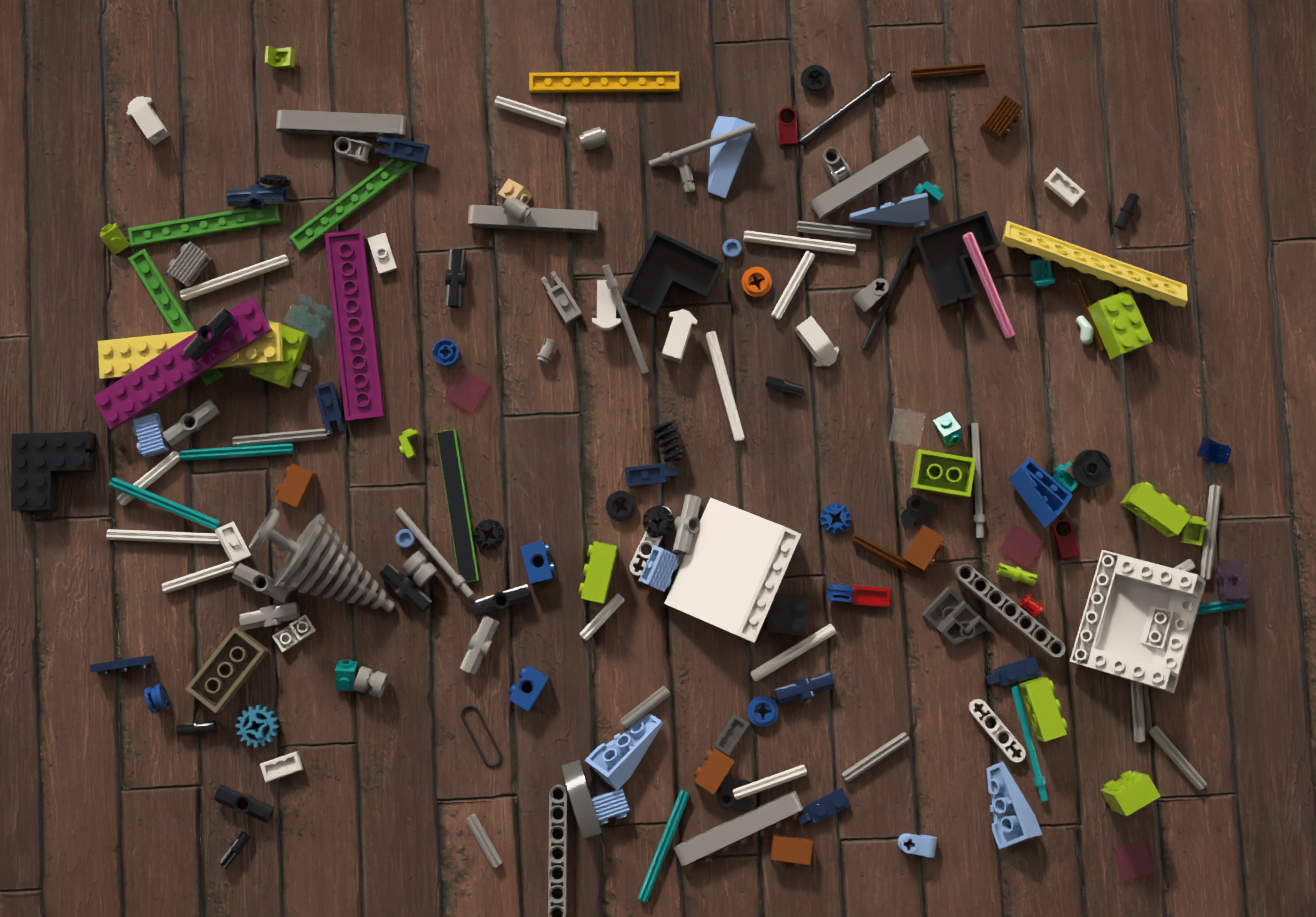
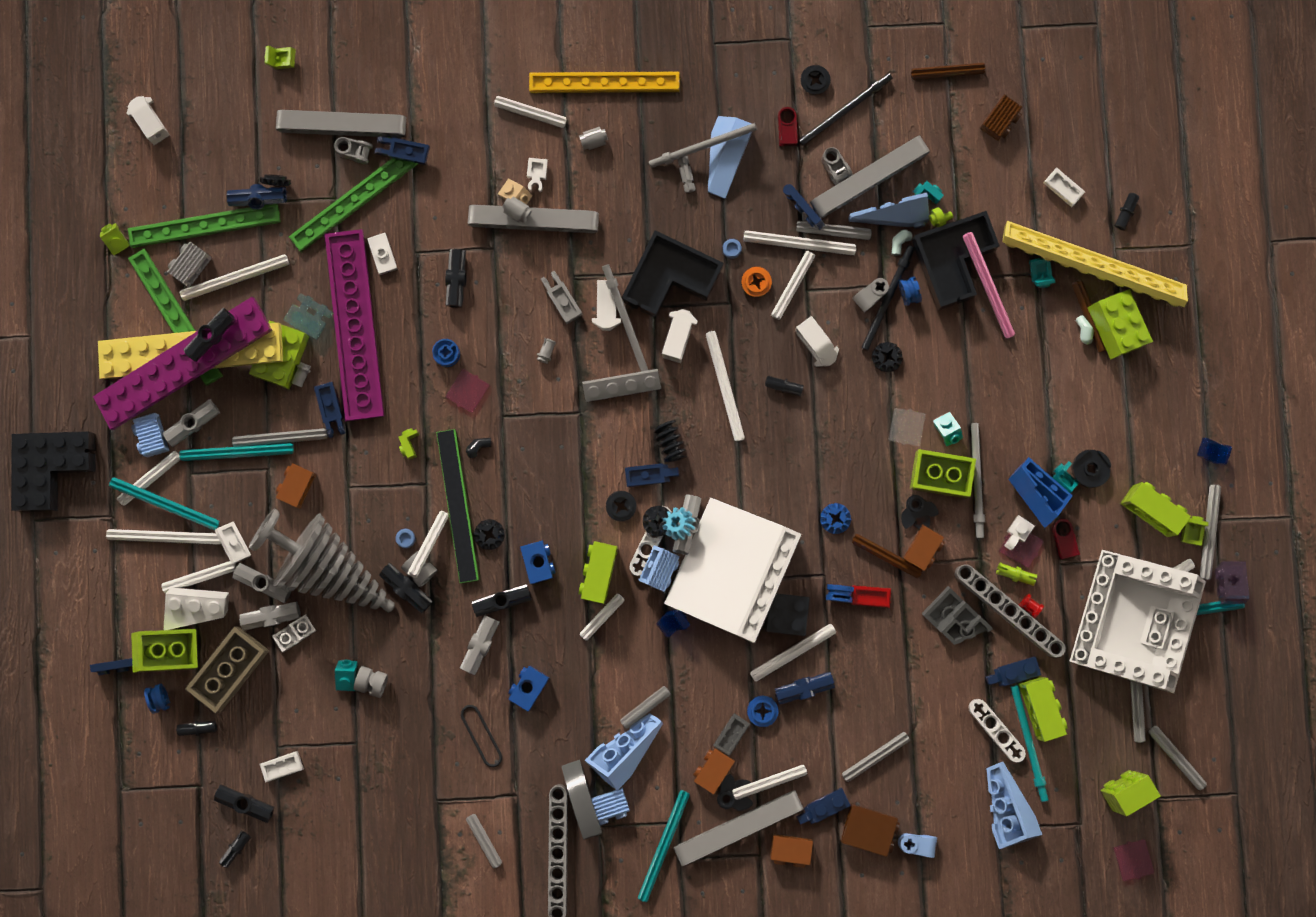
(164, 650): none -> lime brick
(193, 606): none -> white wedge
(259, 733): dark azure gear -> none
(428, 544): none -> white axle
(457, 579): light grey bar -> none
(476, 444): none -> black arm
(536, 170): none -> white plate
(621, 385): none -> light grey plate
(672, 526): none -> medium azure gear
(672, 622): none -> clear blue bracket
(802, 206): none -> dark blue plate
(870, 830): none -> reddish brown brick
(896, 355): none -> black gear
(898, 240): none -> light aqua arm
(910, 291): none -> blue wheel
(939, 219): none -> lime plate
(1019, 530): none -> white plate

